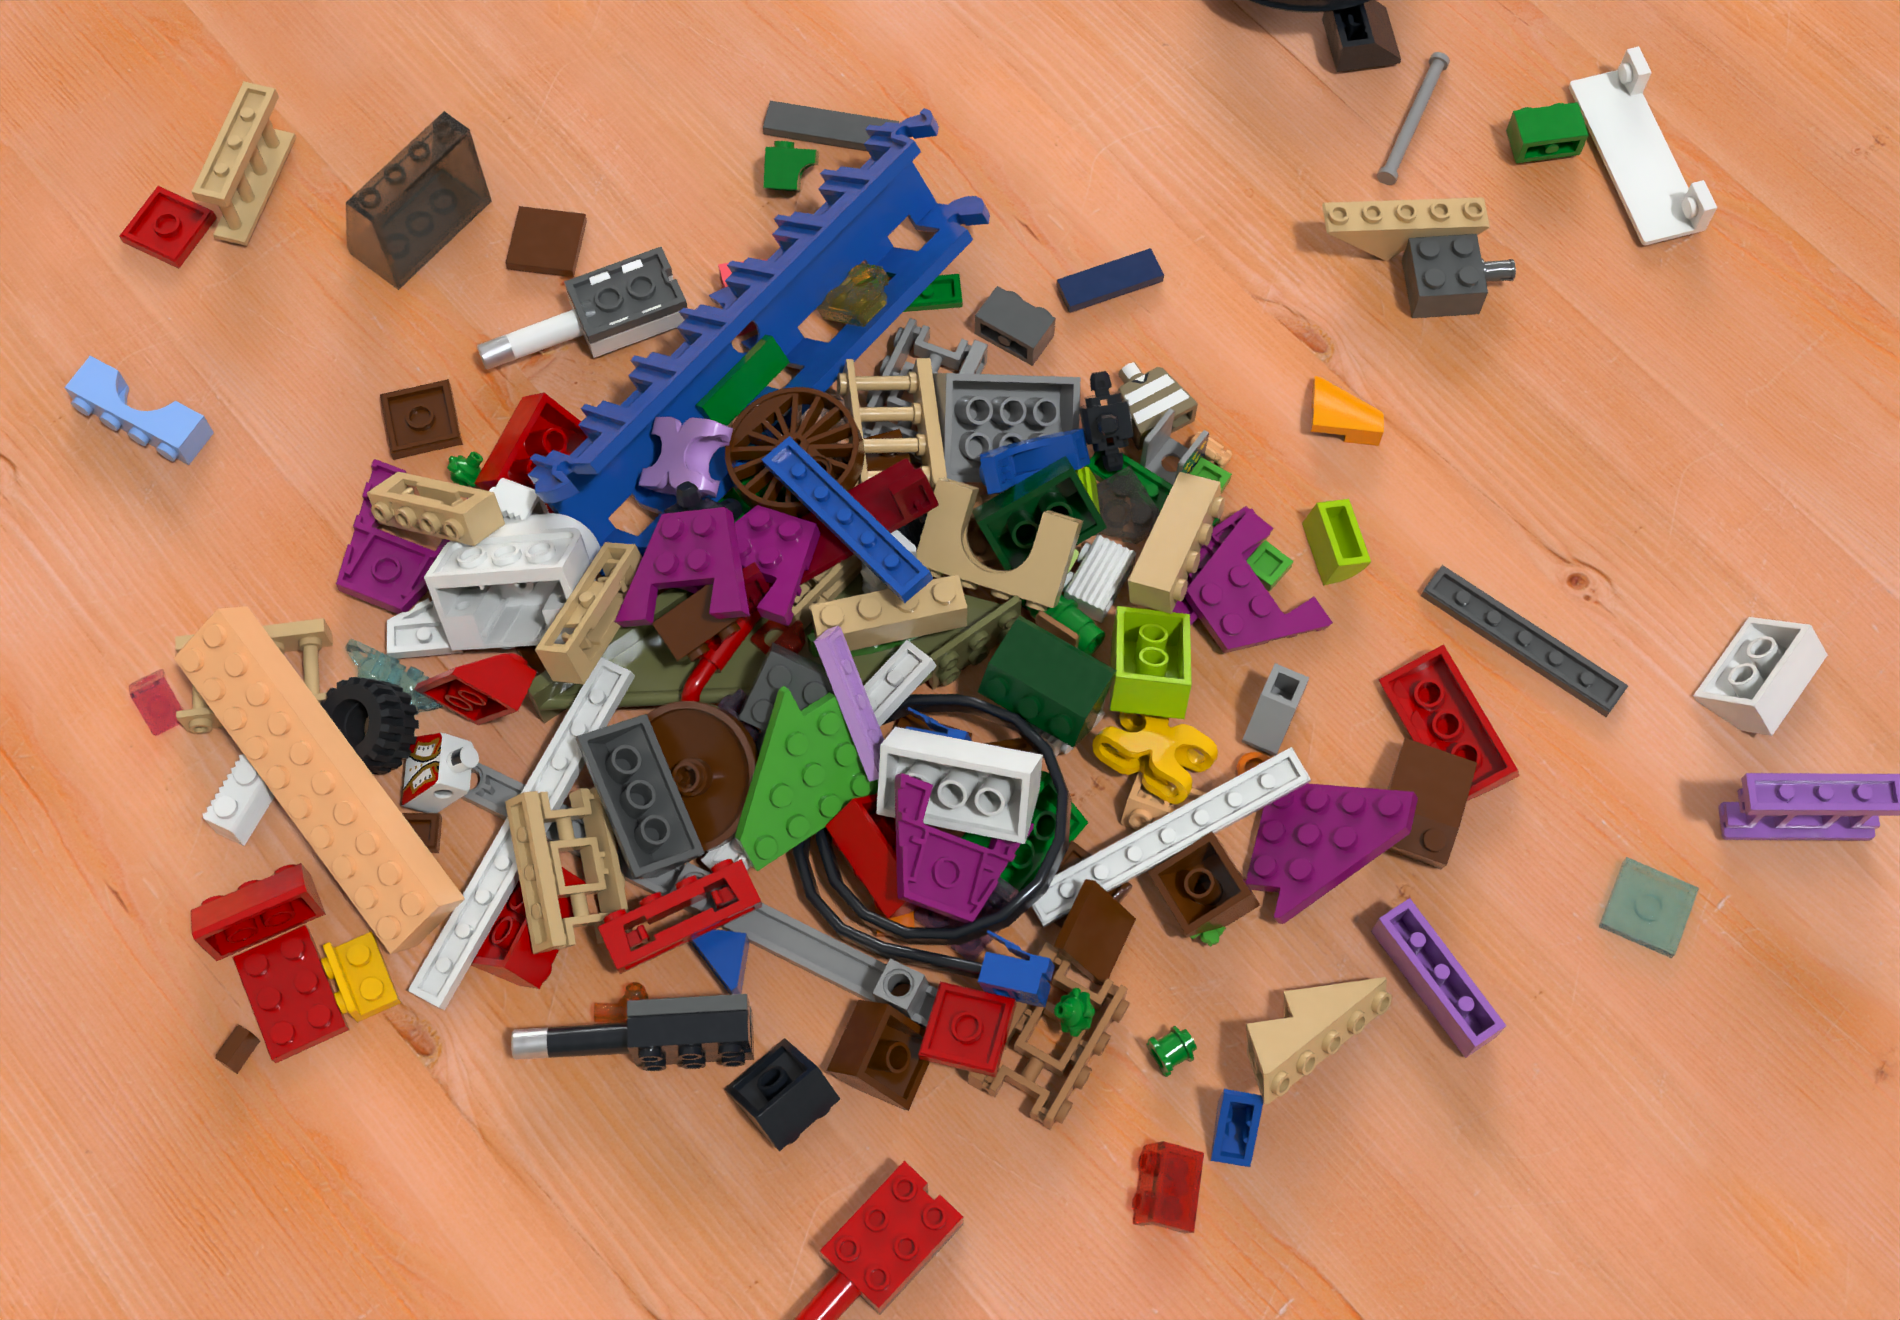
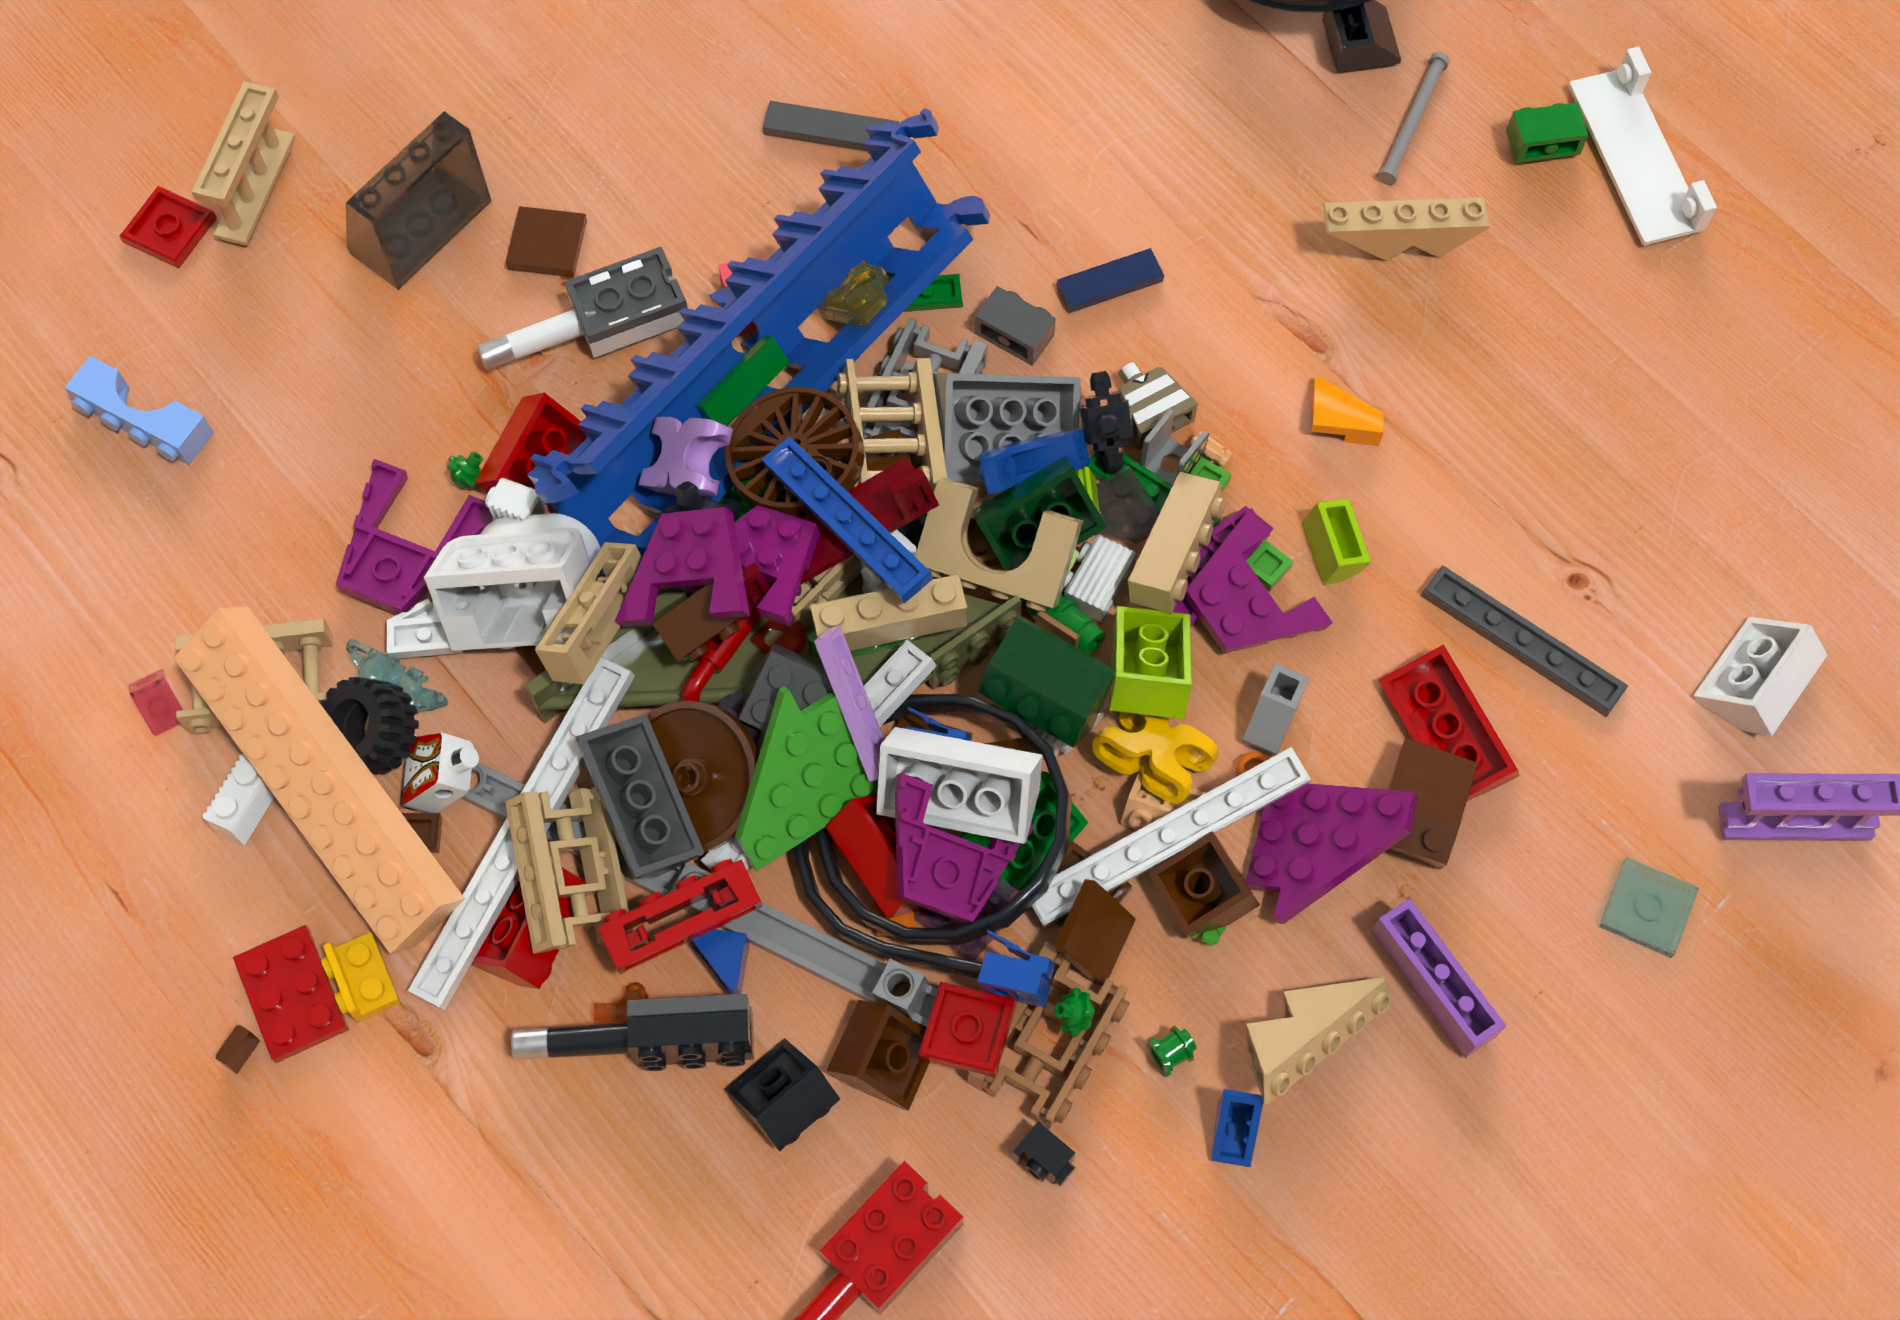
(256, 912): red slope -> none
(421, 419): reddish brown tile -> none
(437, 509): tan brick -> none
(482, 688): red slope -> none
(786, 165): green brick -> none
(1045, 1155): none -> black brick
(1168, 1187): clear red bracket -> none
(1449, 275): dark grey brick -> none

